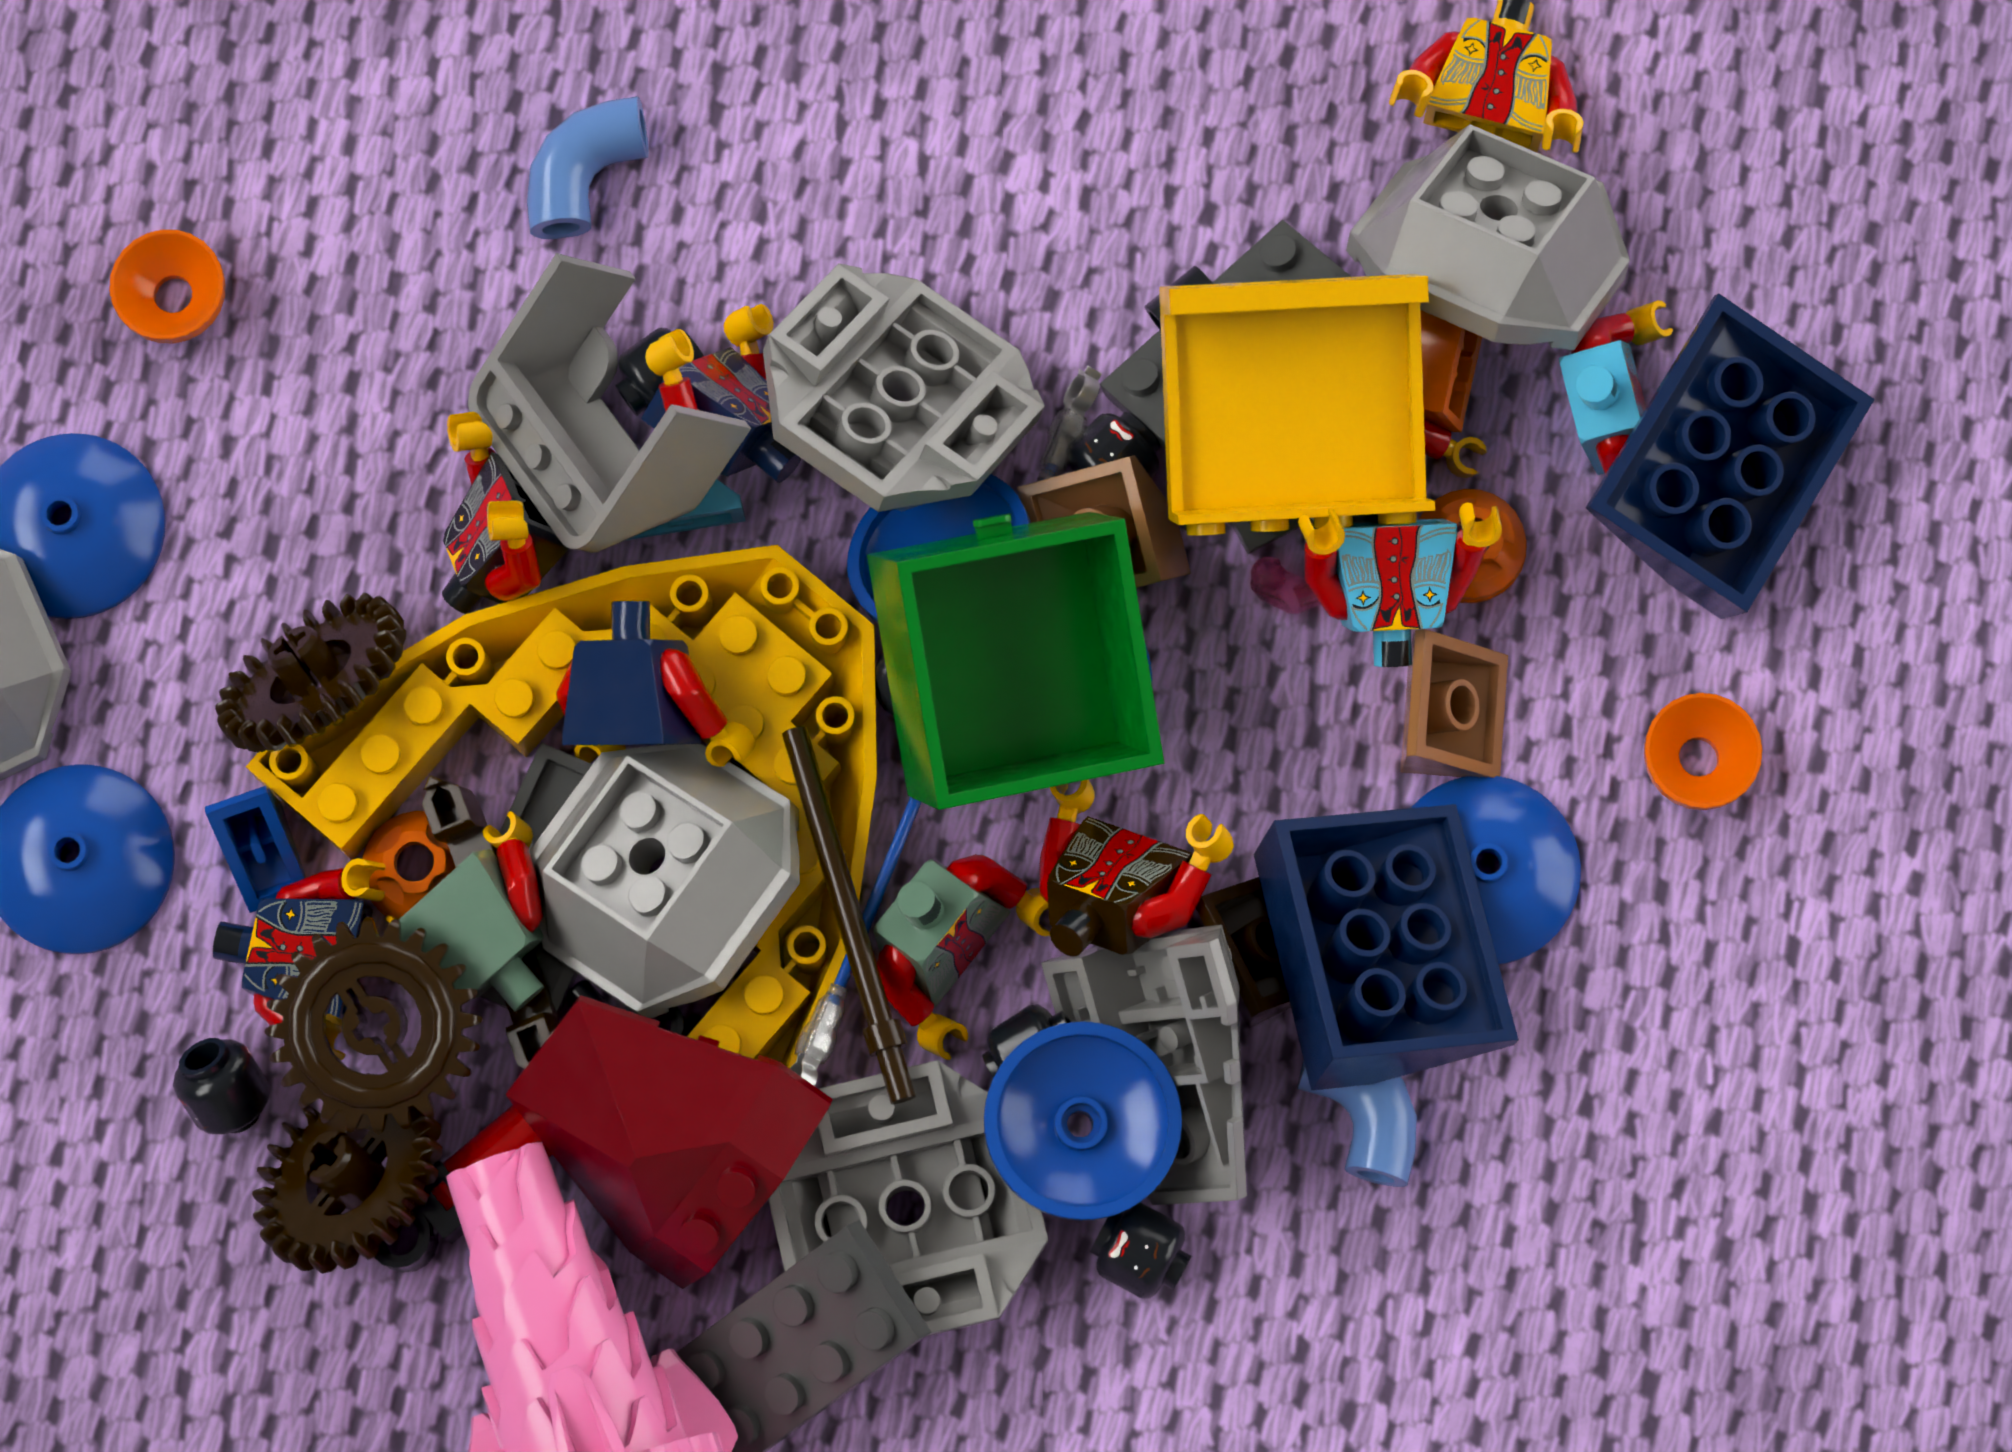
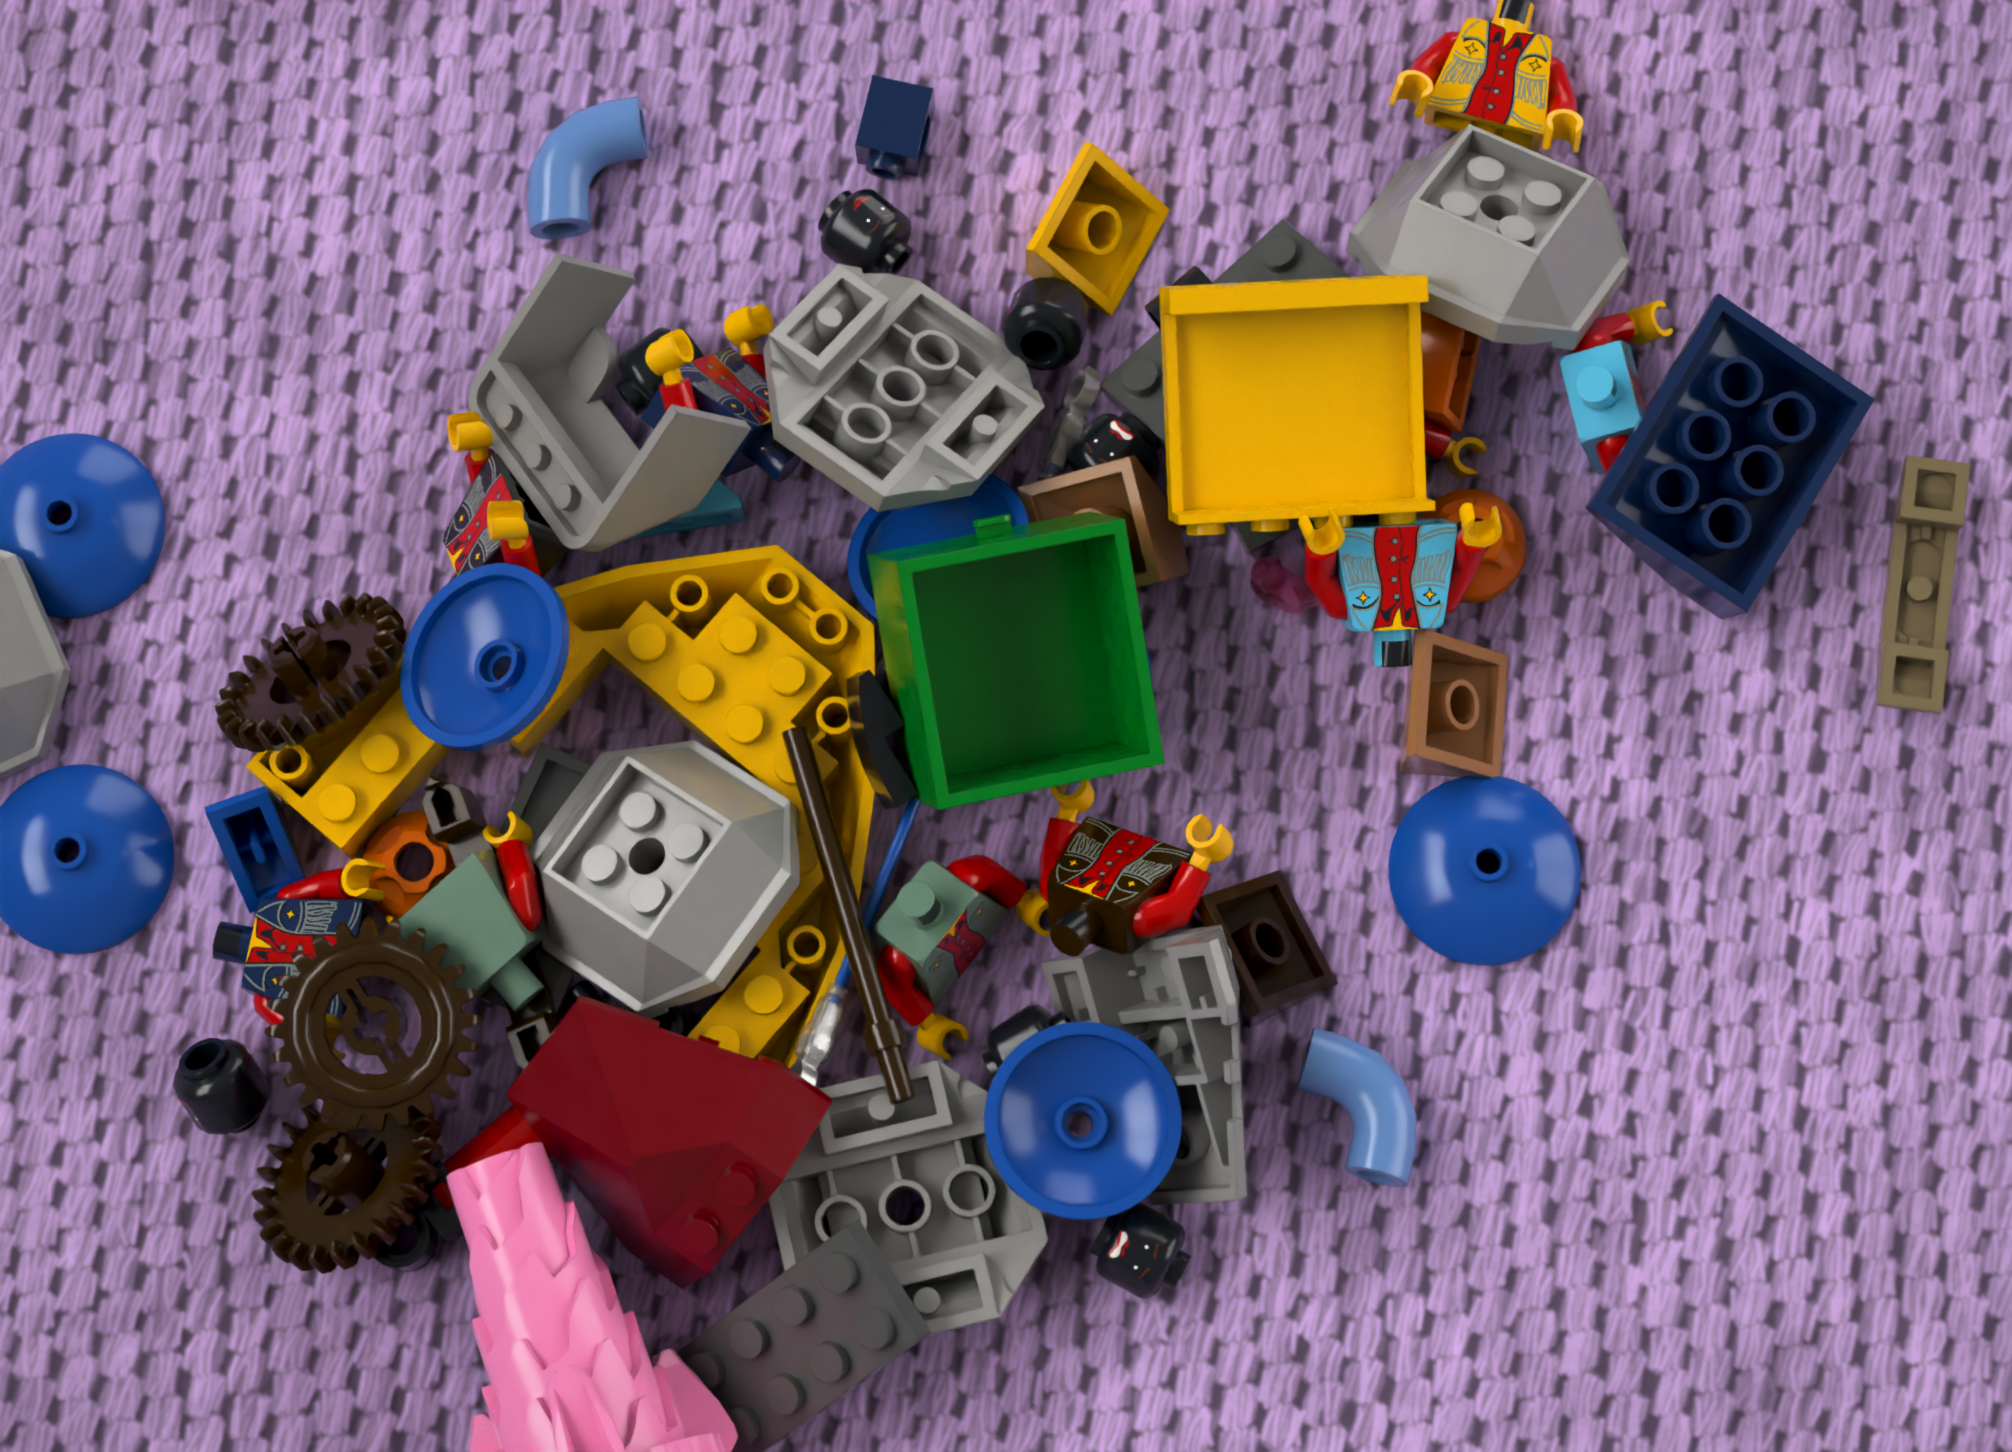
(152, 262): orange piece -> none
(484, 657): none -> blue dish
(642, 695): dark blue torso -> none
(865, 232): none -> black head
(871, 720): none -> black slope
(894, 128): none -> dark blue brick
(1046, 323): none -> black head
(1096, 230): none -> yellow slope
(1382, 943): dark blue slope -> none
(1723, 727): orange piece -> none
(1920, 584): none -> dark tan slope

